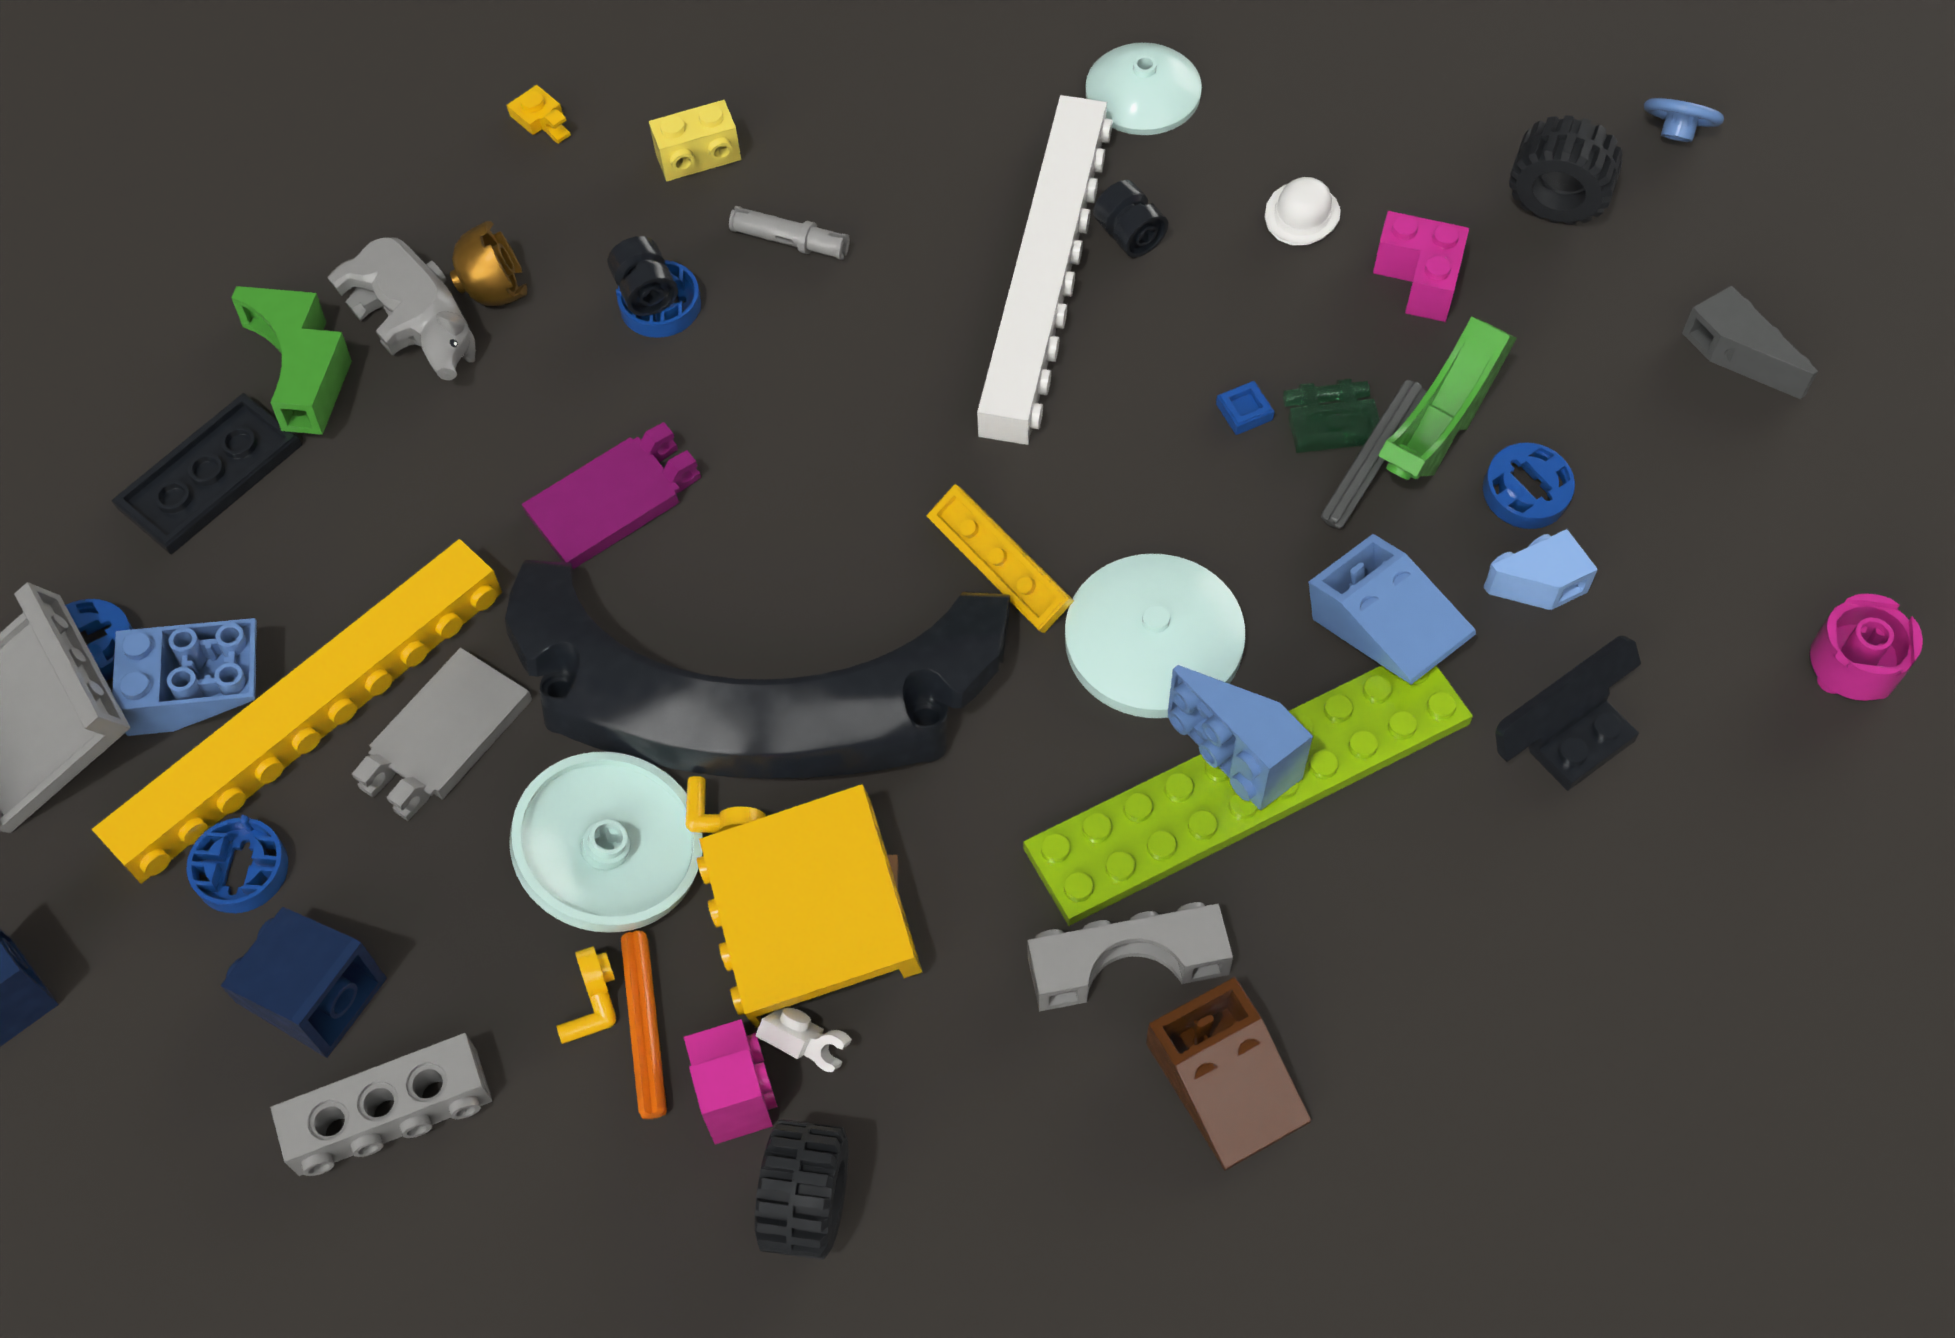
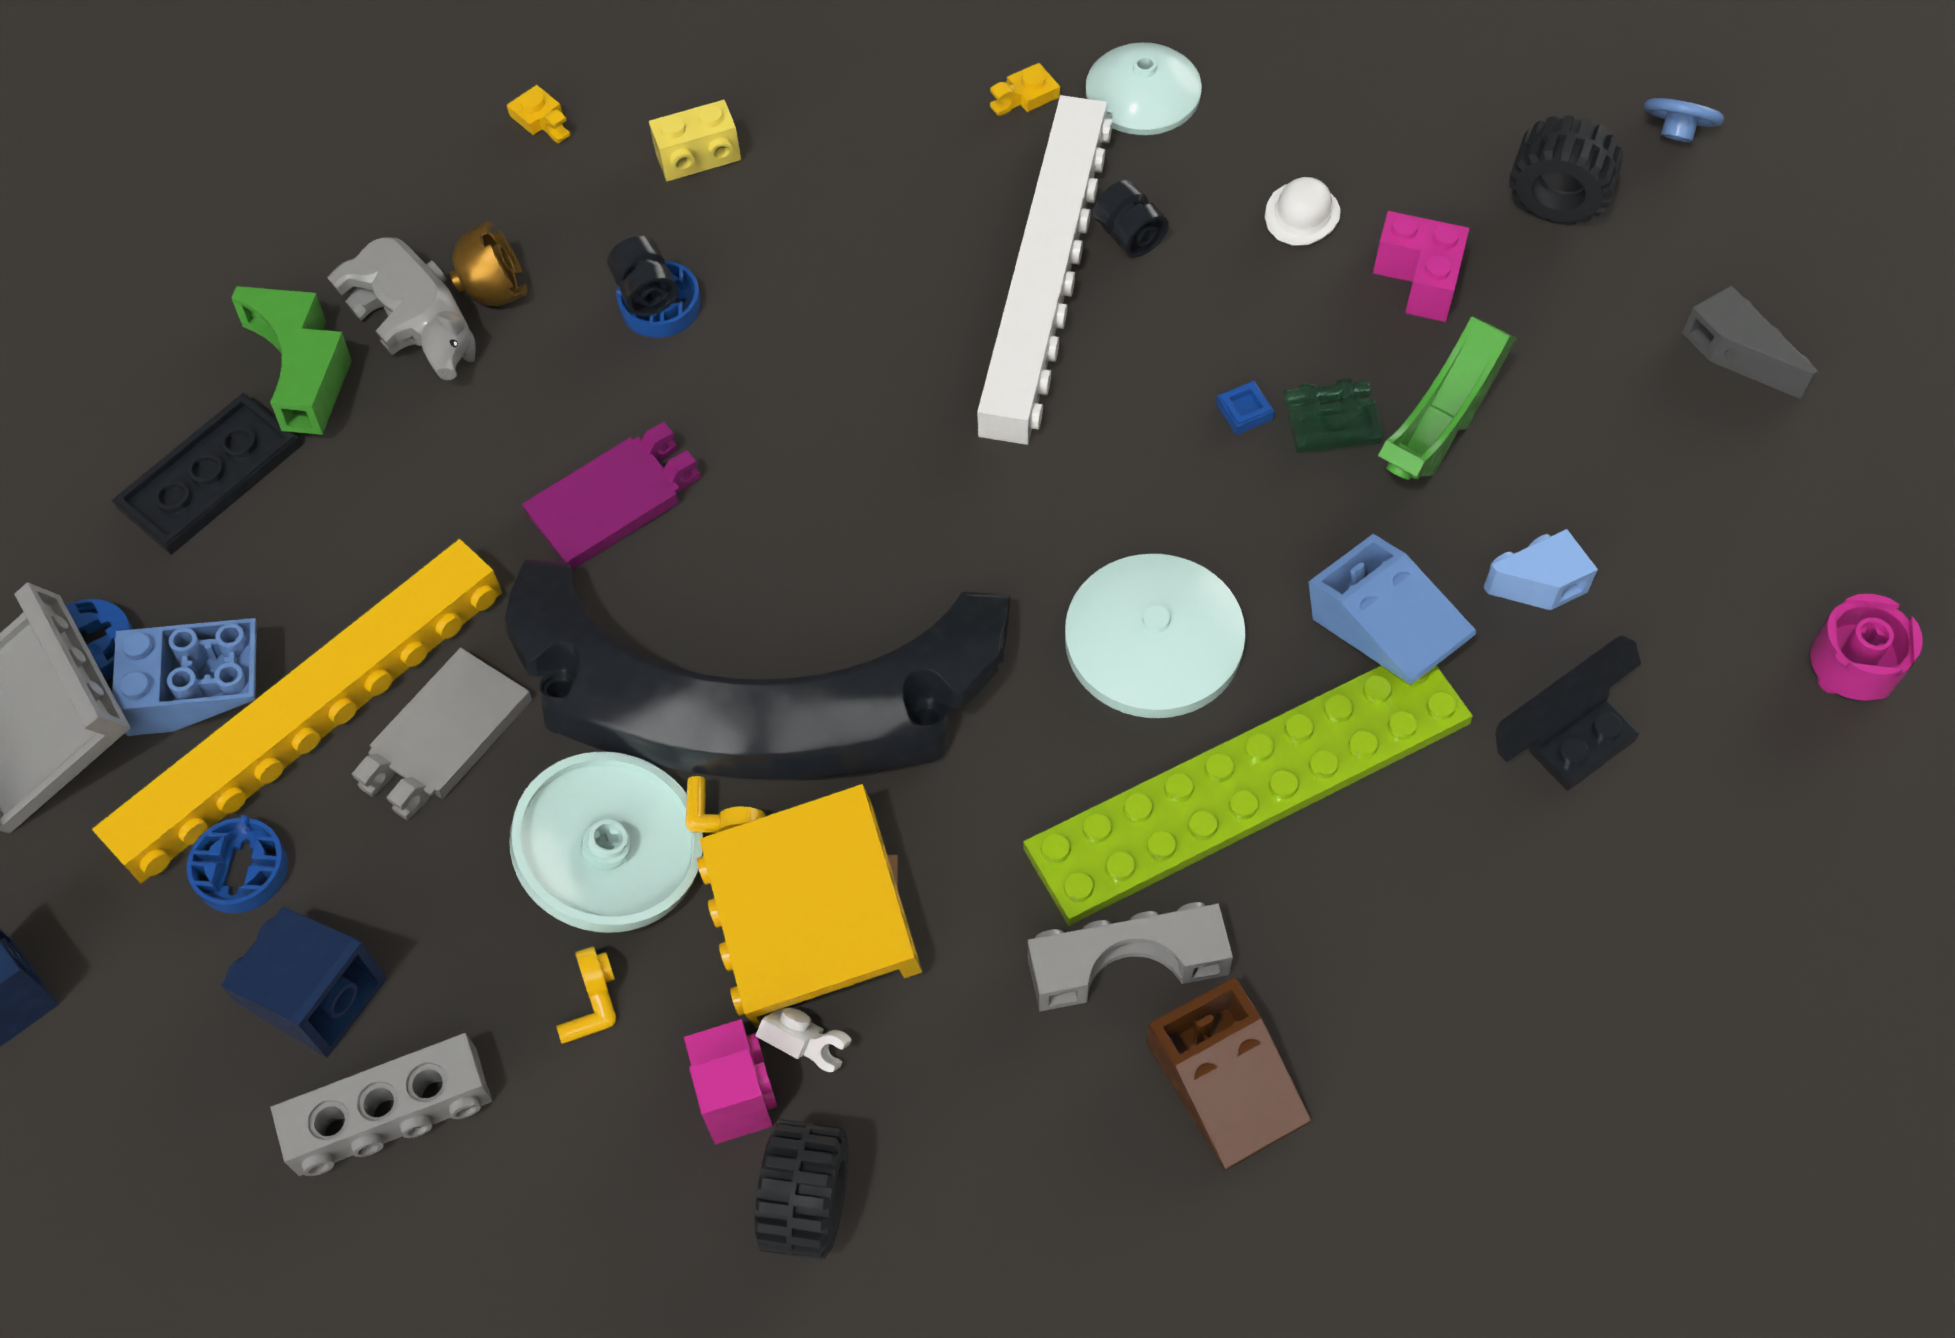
(643, 1025): orange axle -> none
(801, 235): light grey pin -> none
(1000, 558): yellow tile -> none
(1027, 88): none -> yellow plate
(1241, 734): medium blue slope -> none
(1367, 461): dark grey axle -> none
(1514, 502): blue piece -> none

